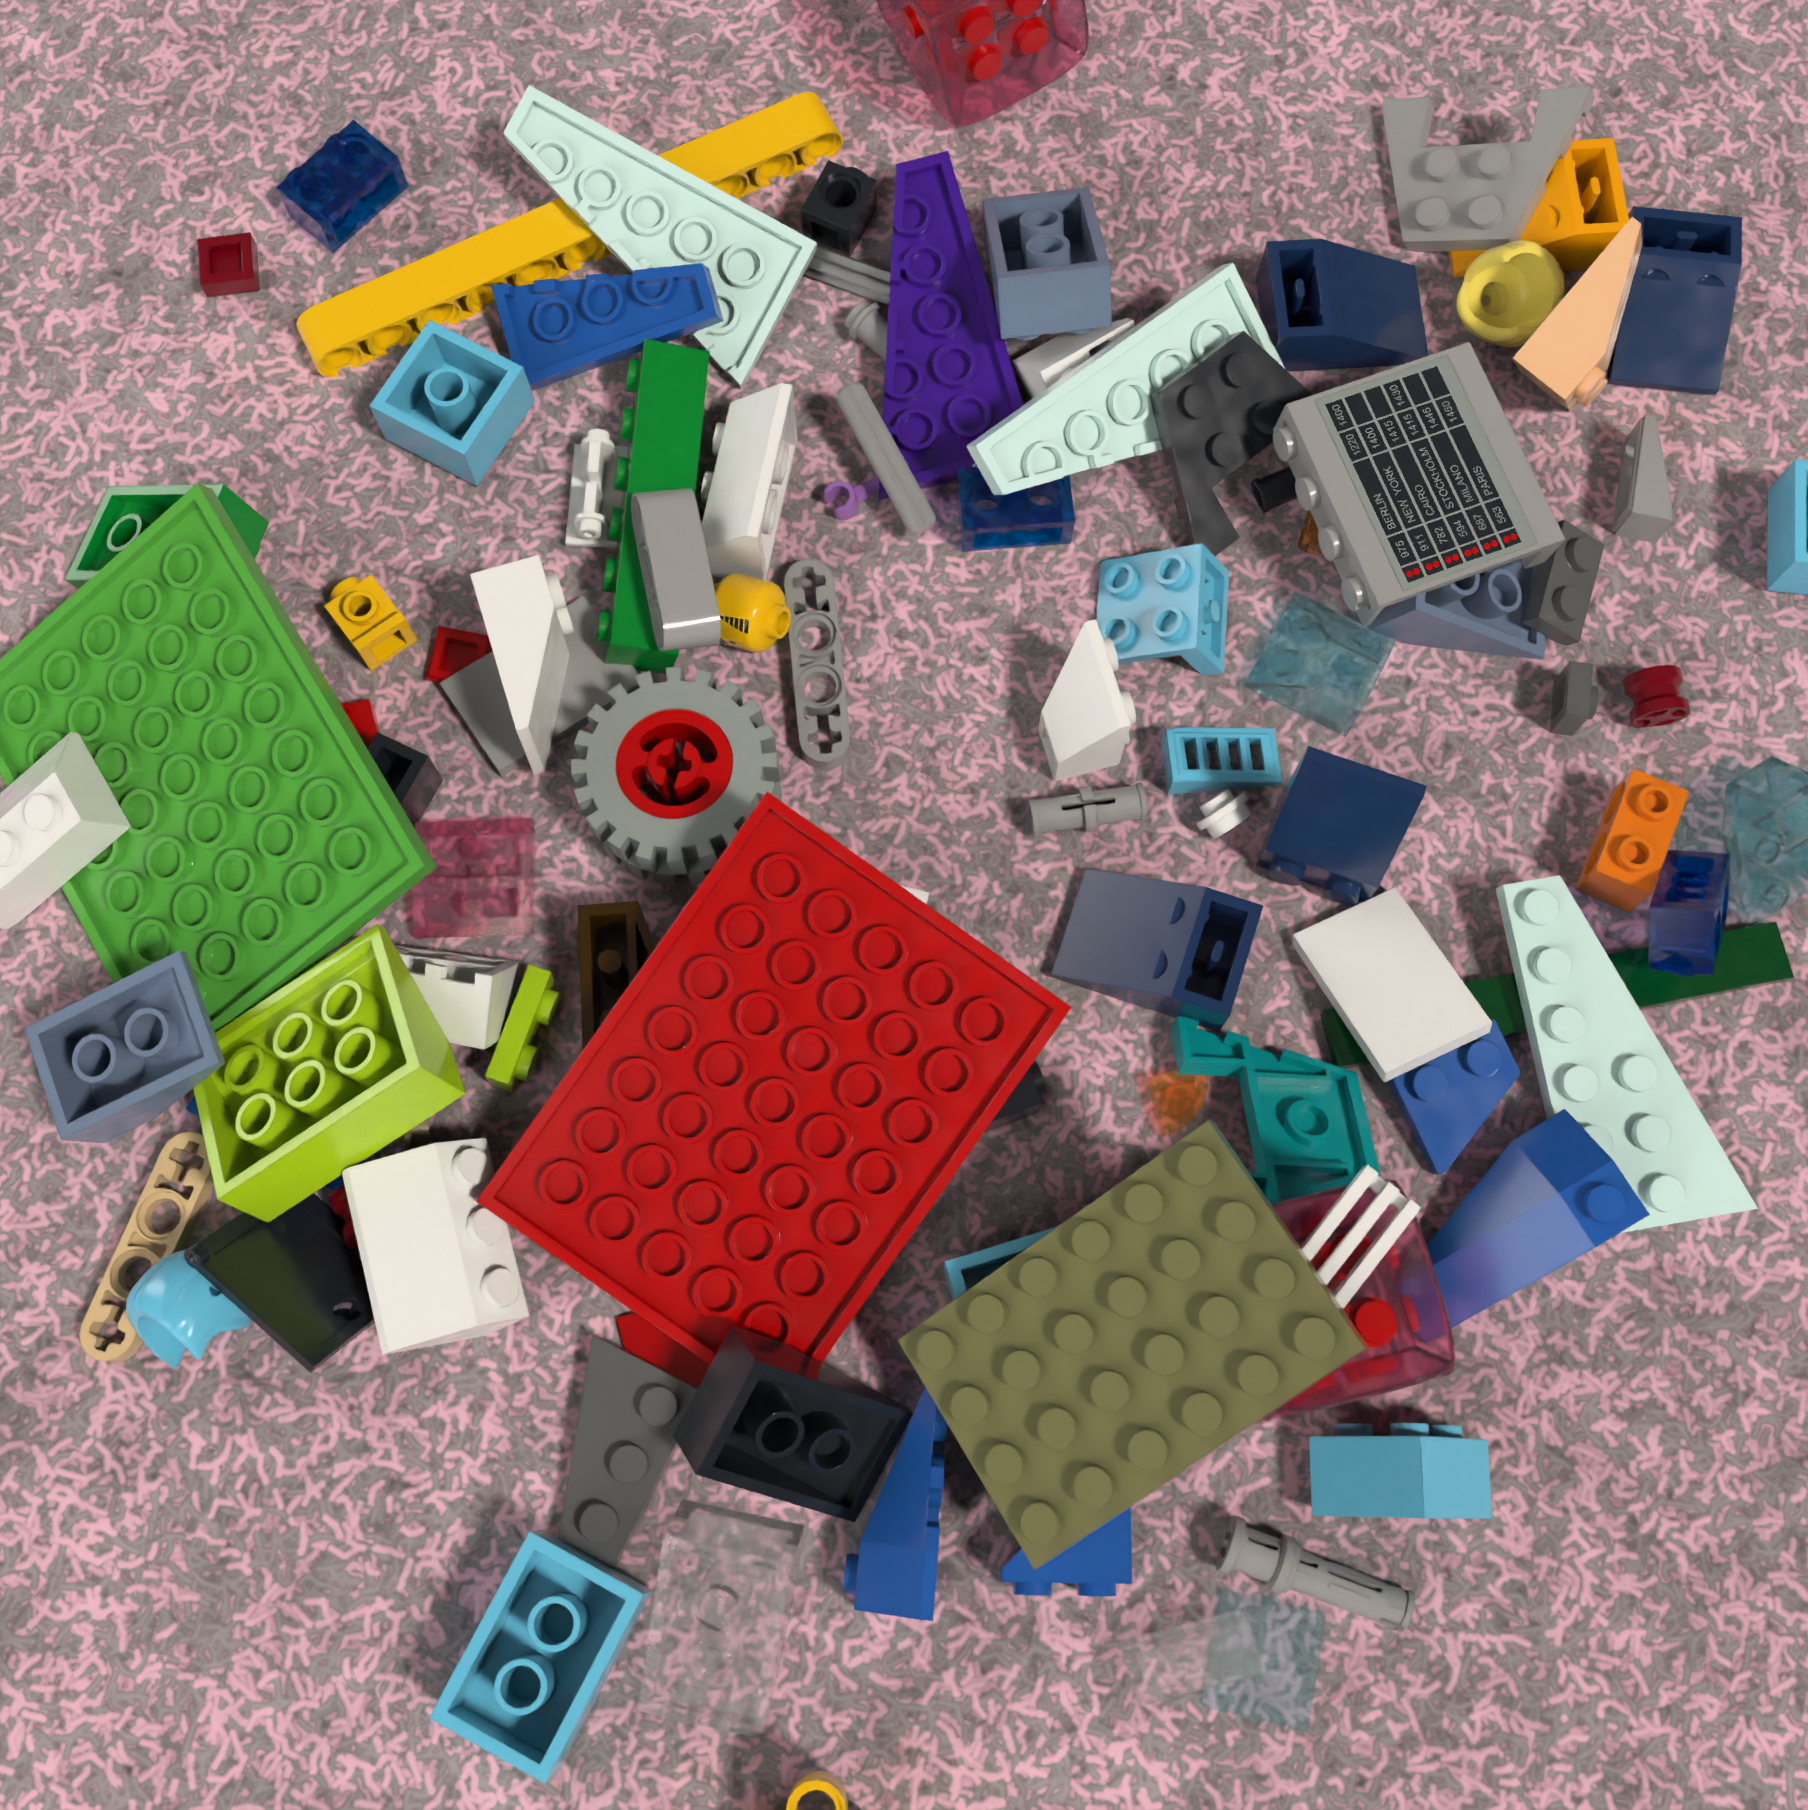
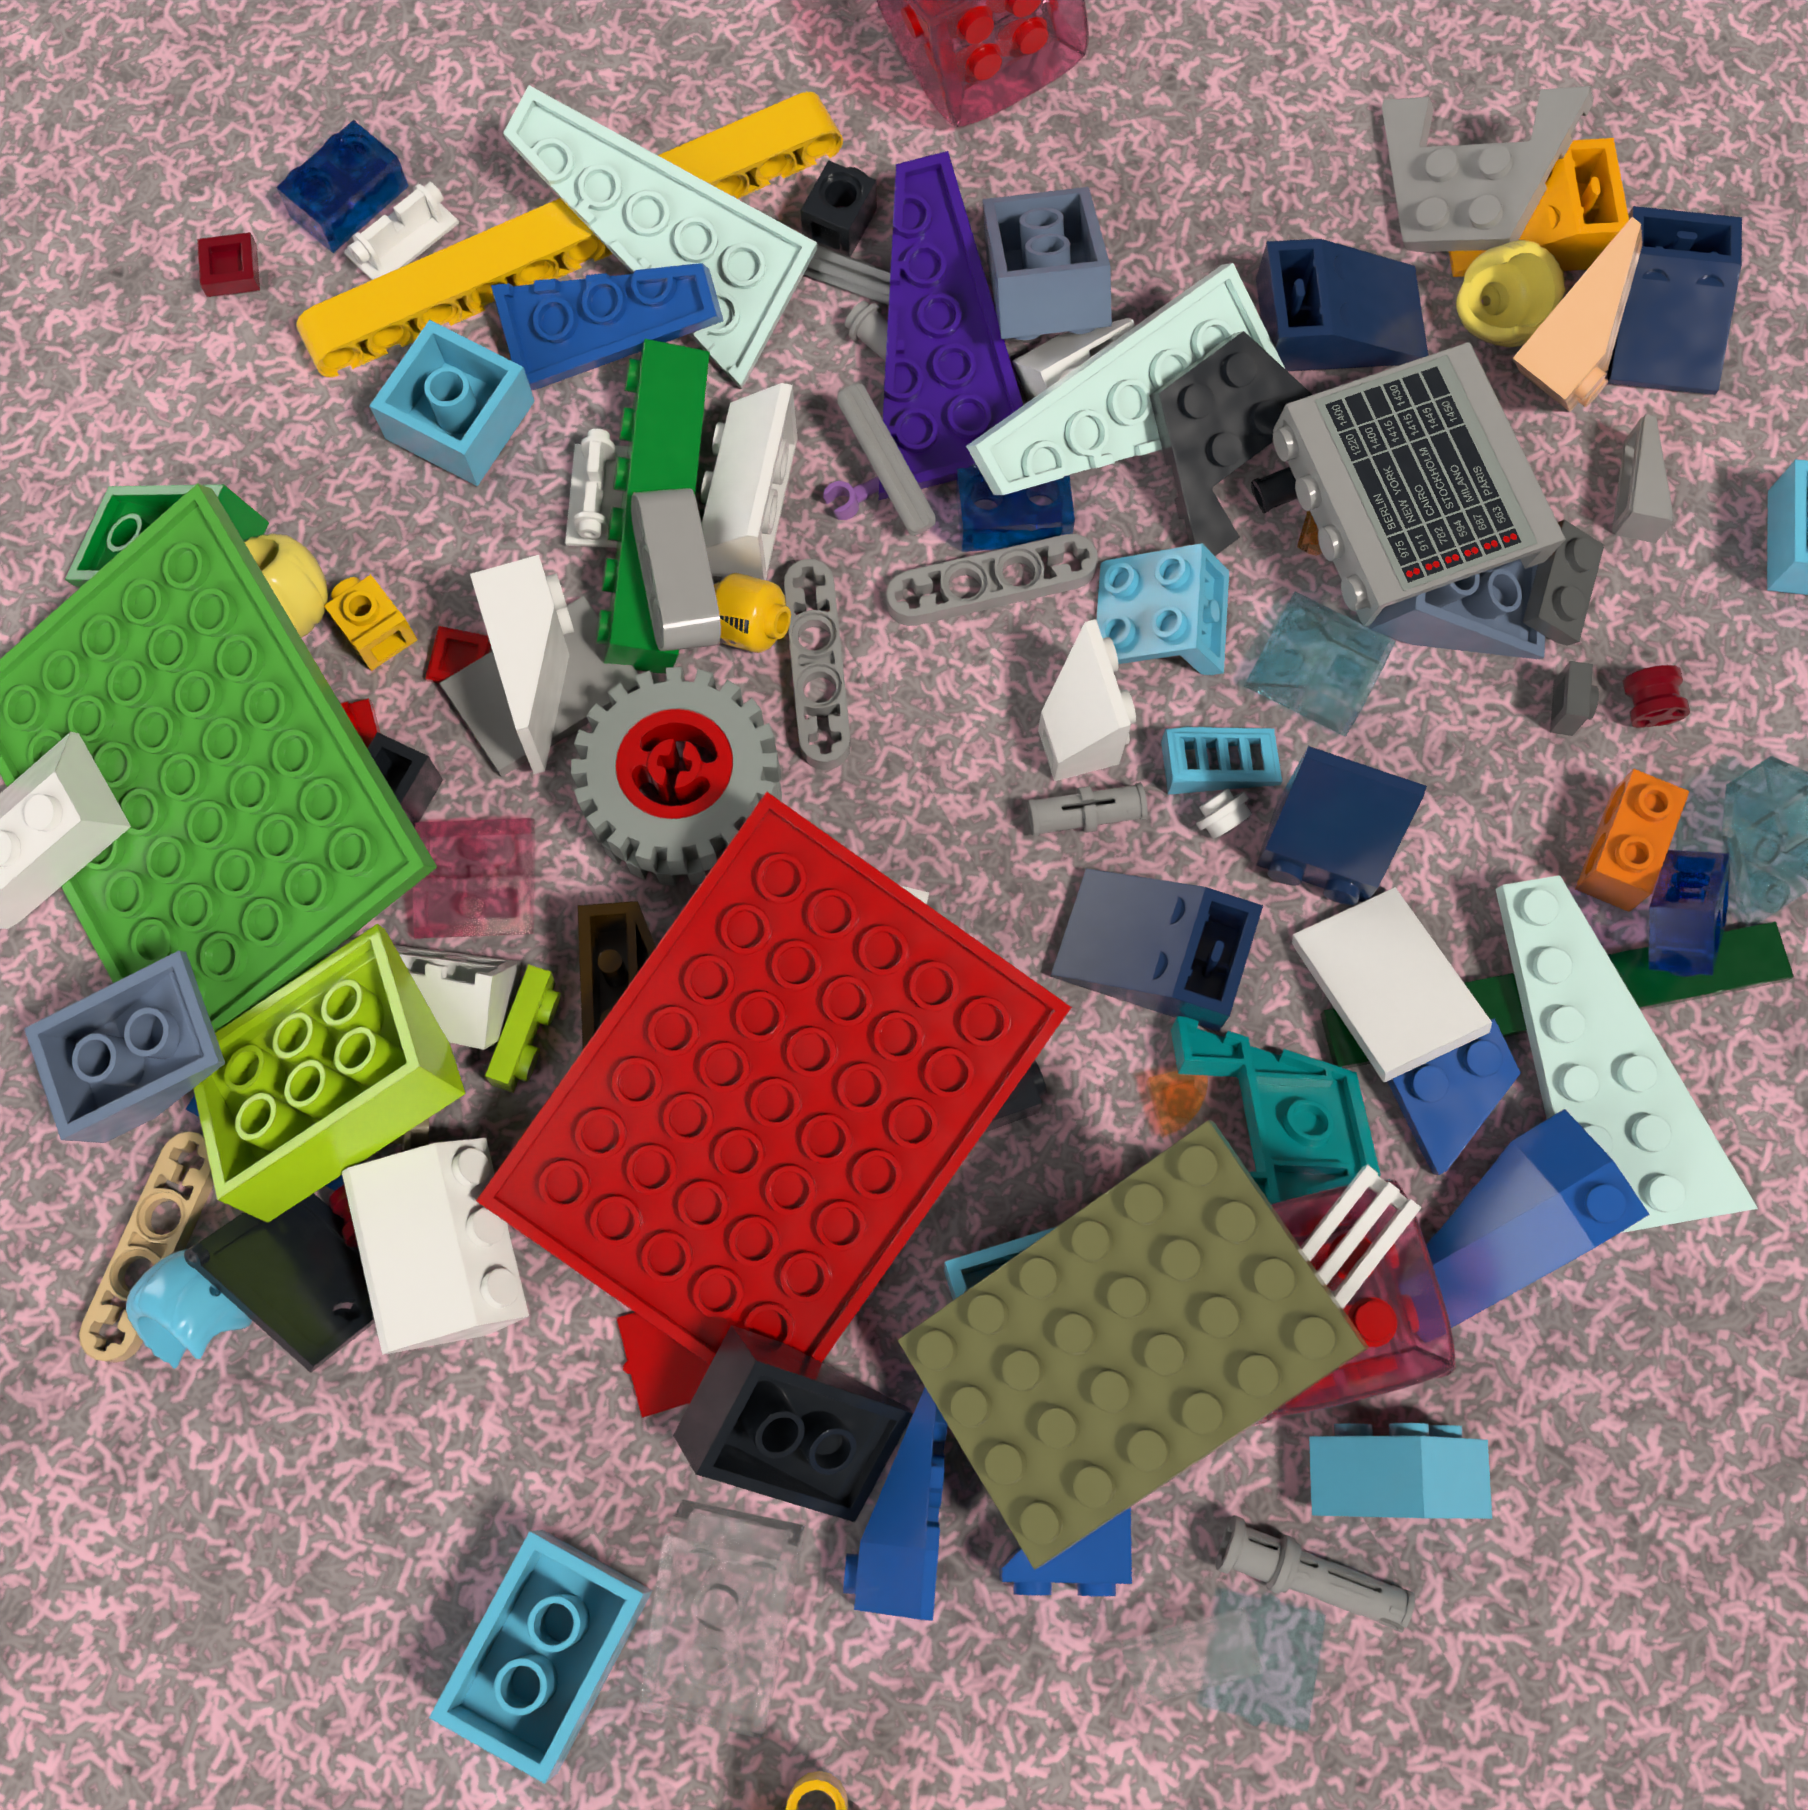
(293, 578): none -> light yellow piece
(403, 234): none -> white hinge
(619, 1448): dark grey wing -> none
(988, 571): none -> light grey beam

